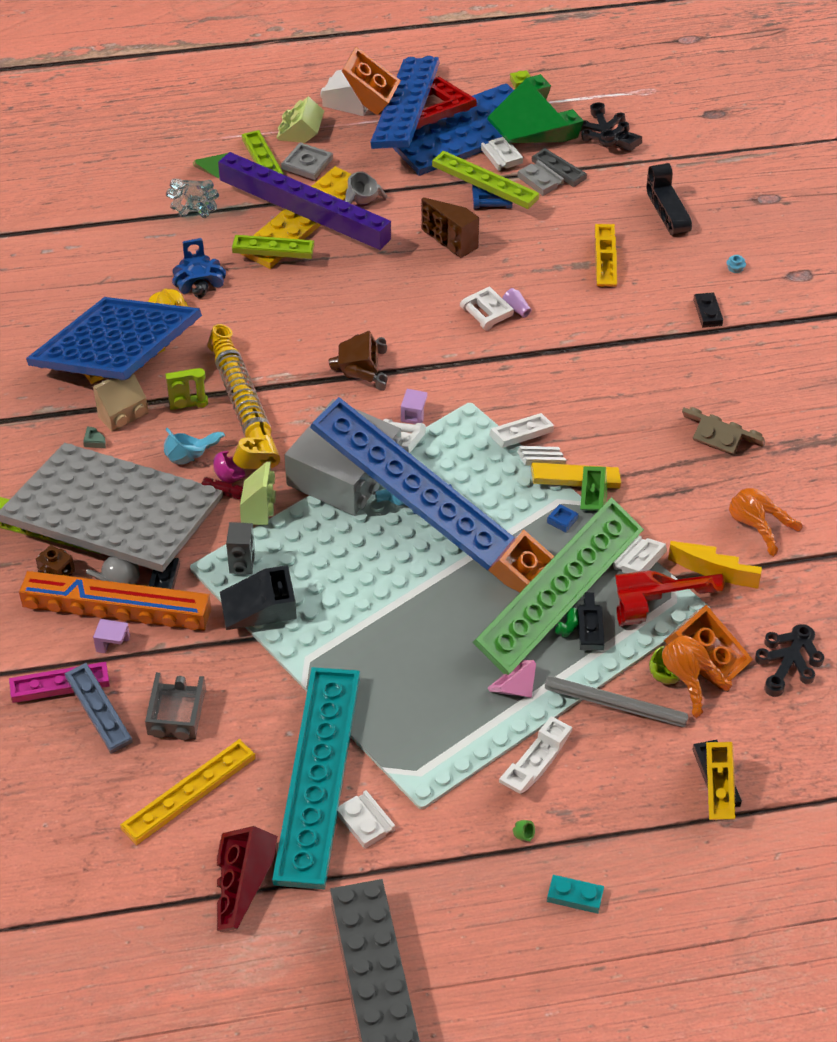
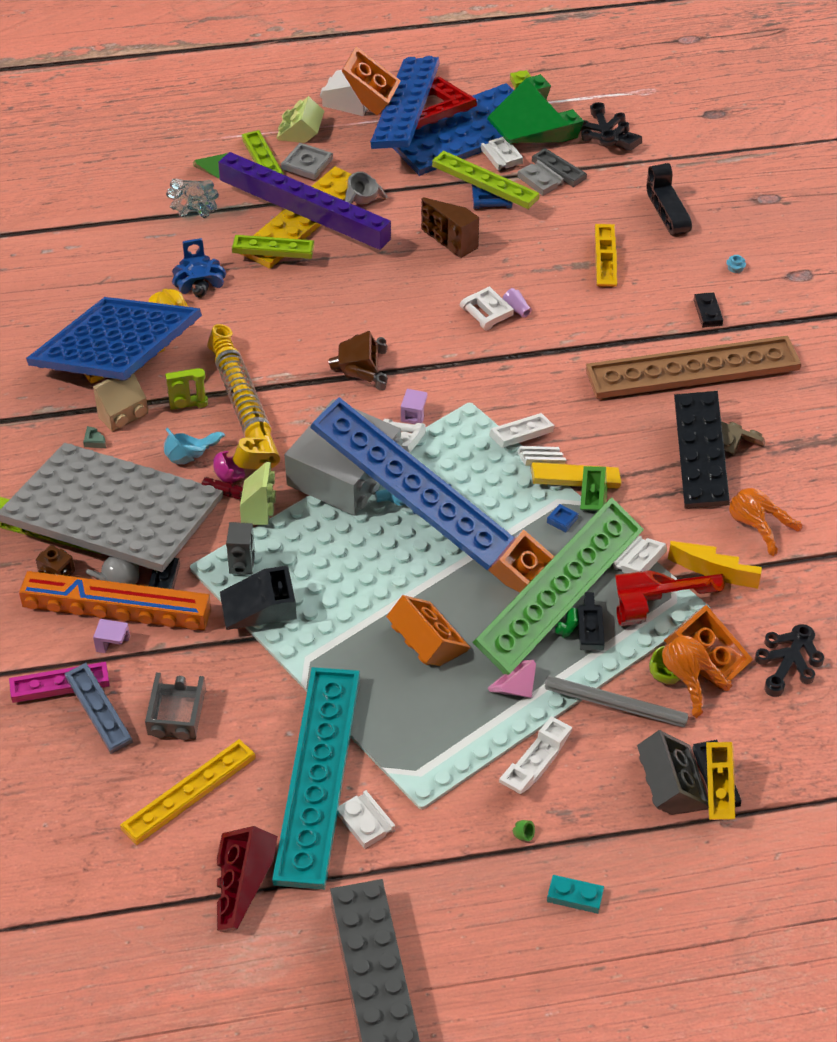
(426, 631): none -> orange slope
(672, 774): none -> dark grey slope
(692, 367): none -> medium nougat plate
(701, 450): none -> black plate

